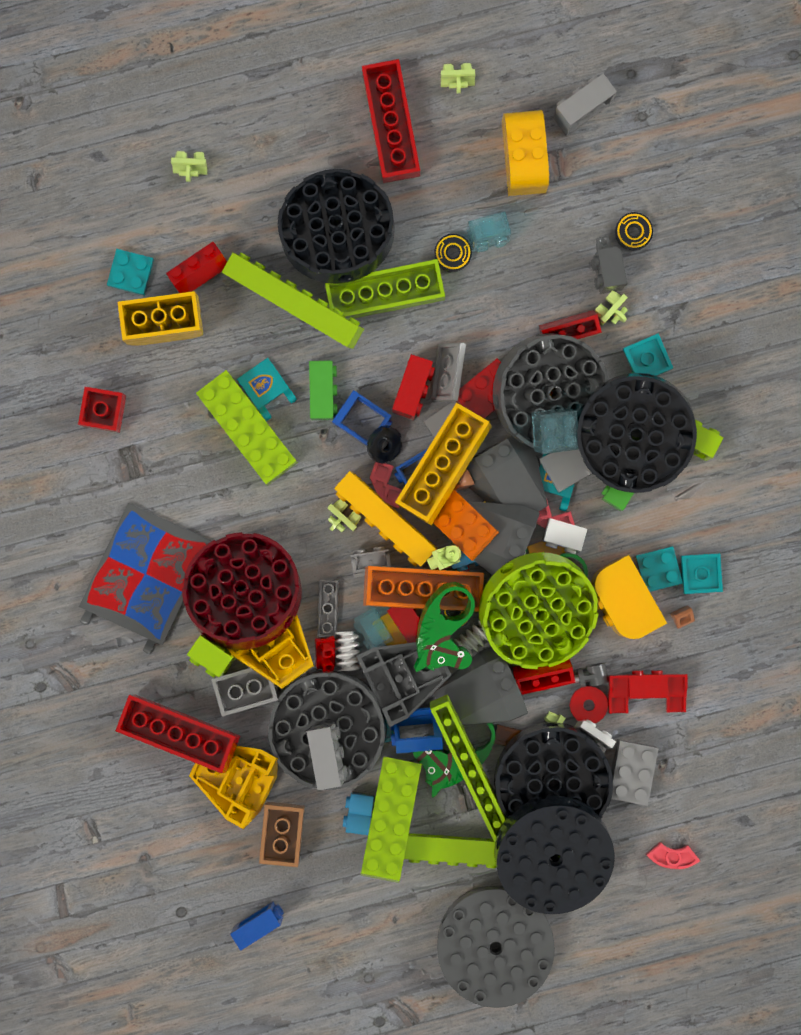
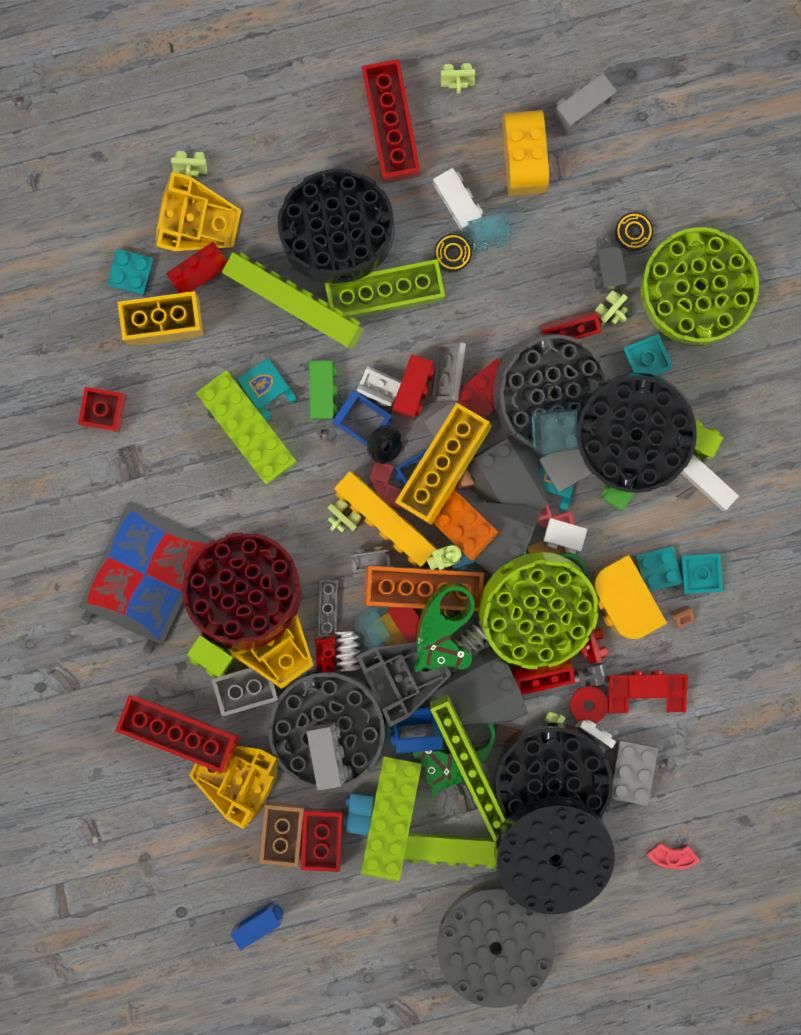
(194, 216): none -> yellow wedge
(321, 840): none -> red brick
(379, 386): none -> white bracket
(457, 198): none -> white brick
(591, 650): none -> red hips
(709, 484): none -> white brick
(716, 263): none -> lime brick

